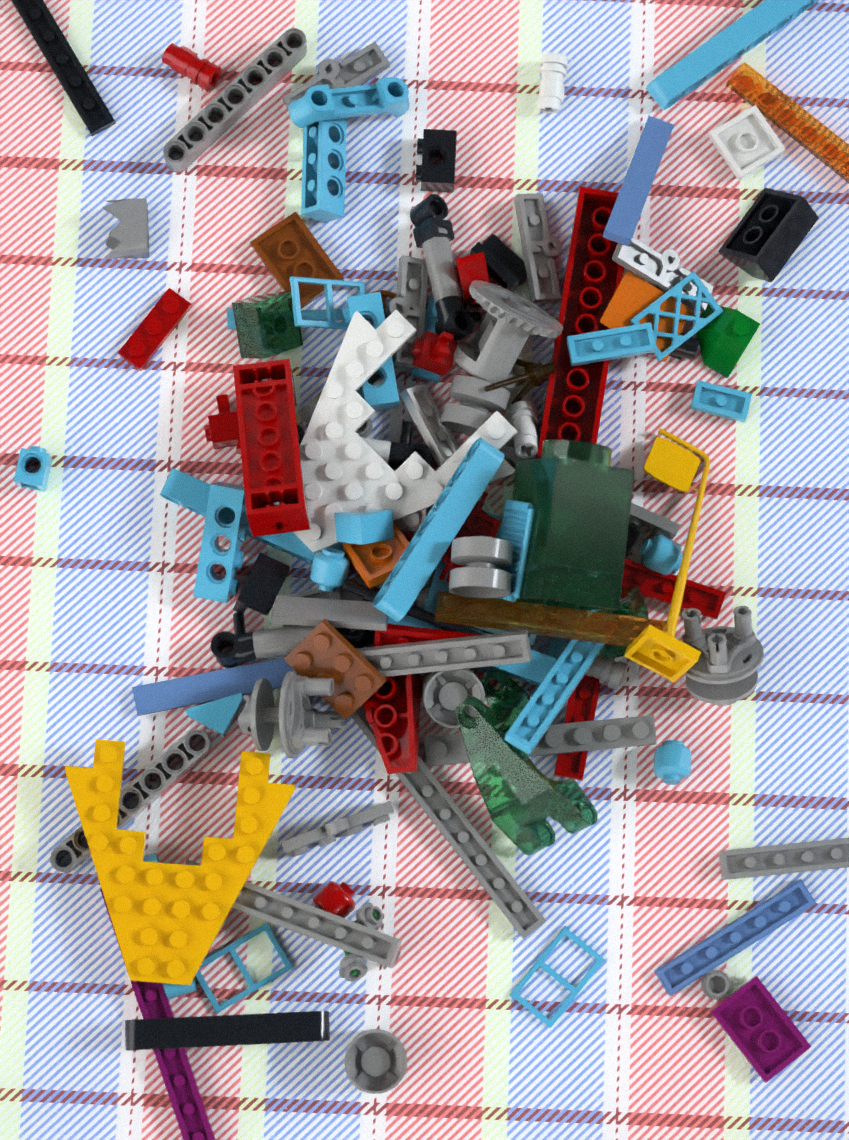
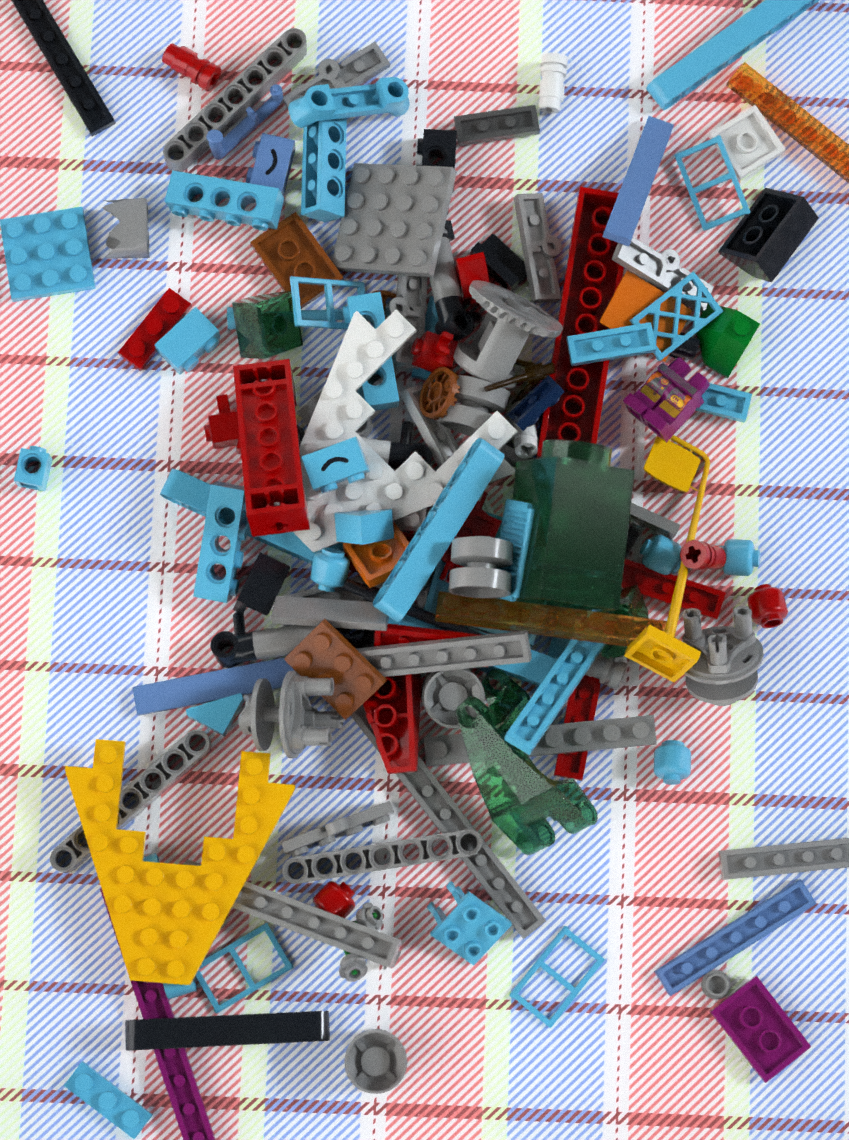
(47, 254): none -> medium azure plate
(108, 1100): none -> medium azure plate
(186, 186): none -> medium azure brick
(188, 341): none -> medium azure brick
(222, 146): none -> medium blue piece
(273, 162): none -> medium blue brick
(335, 465): none -> medium azure brick
(368, 854): none -> light grey beam
(394, 219): none -> light grey plate
(440, 393): none -> dark orange wheel
(469, 927): none -> medium azure plate
(496, 125): none -> dark grey plate
(535, 403): none -> dark blue plate
(667, 398): none -> magenta hips
(693, 191): none -> medium azure window
(702, 555): none -> red axle
(740, 557): none -> medium azure head
(767, 606): none -> red head

